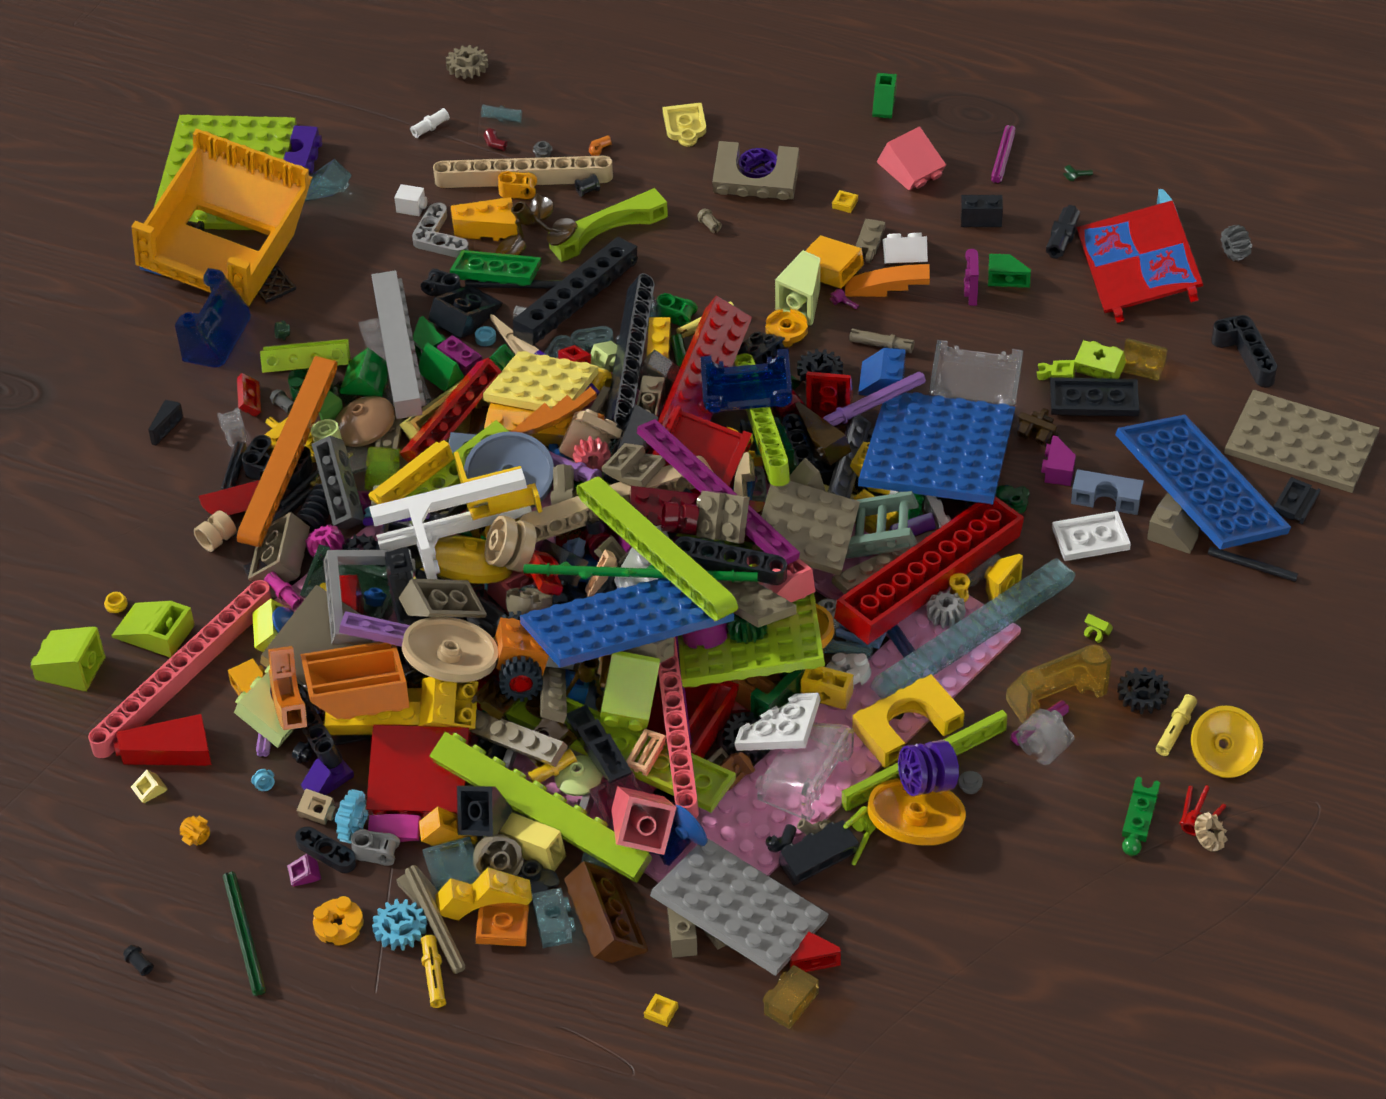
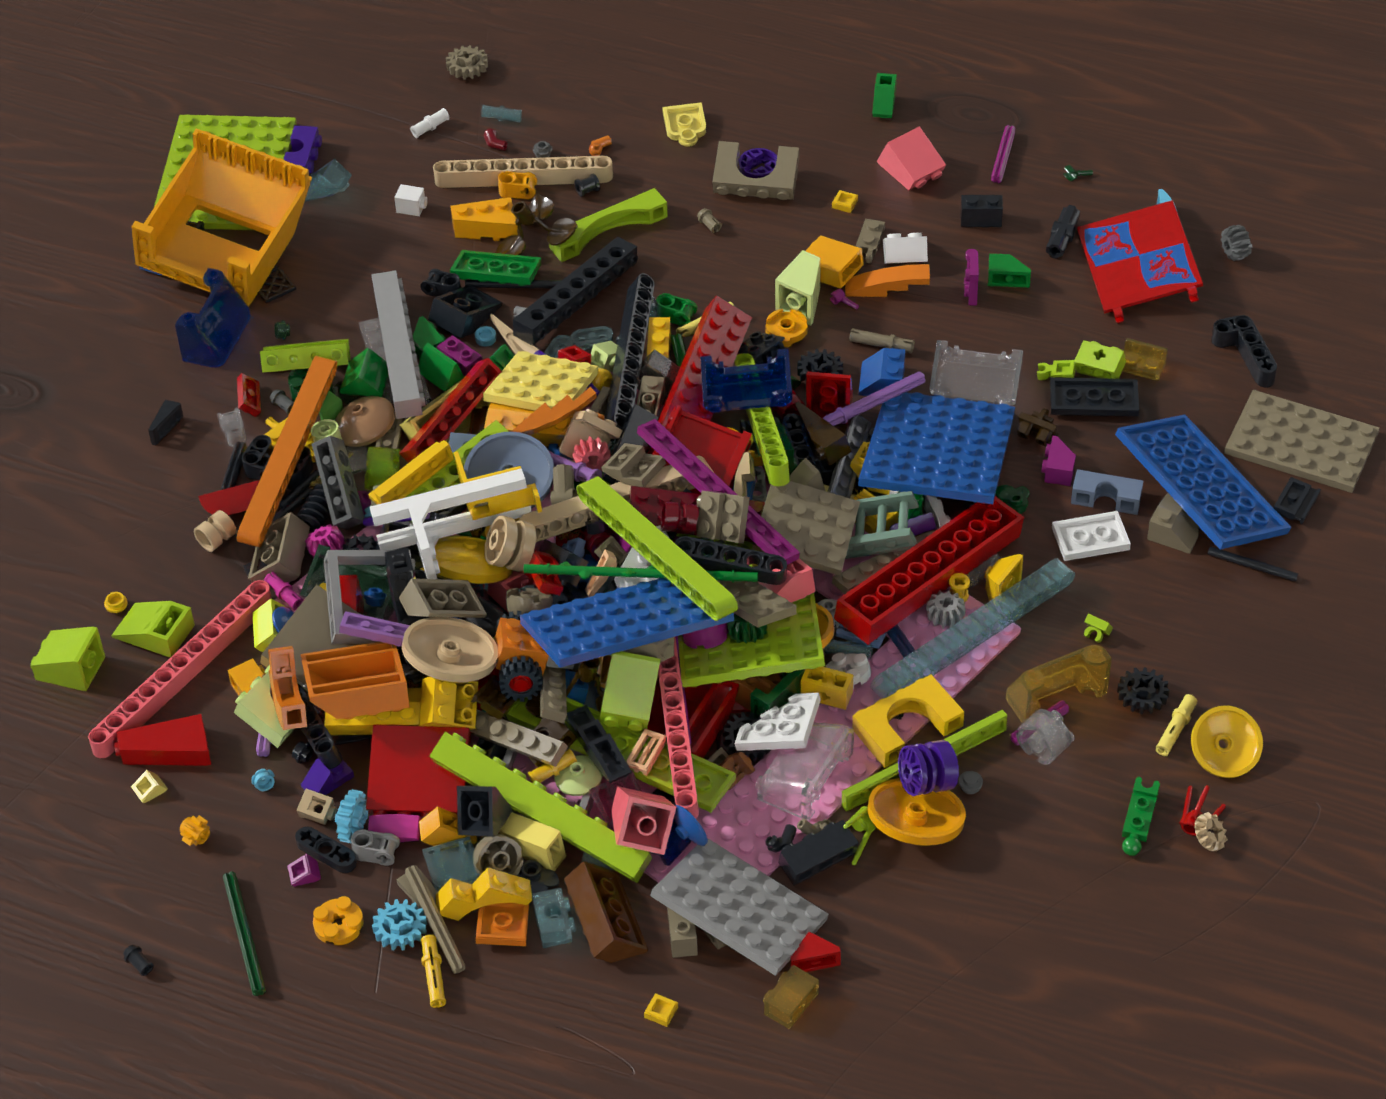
(453, 244): light grey beam -> none

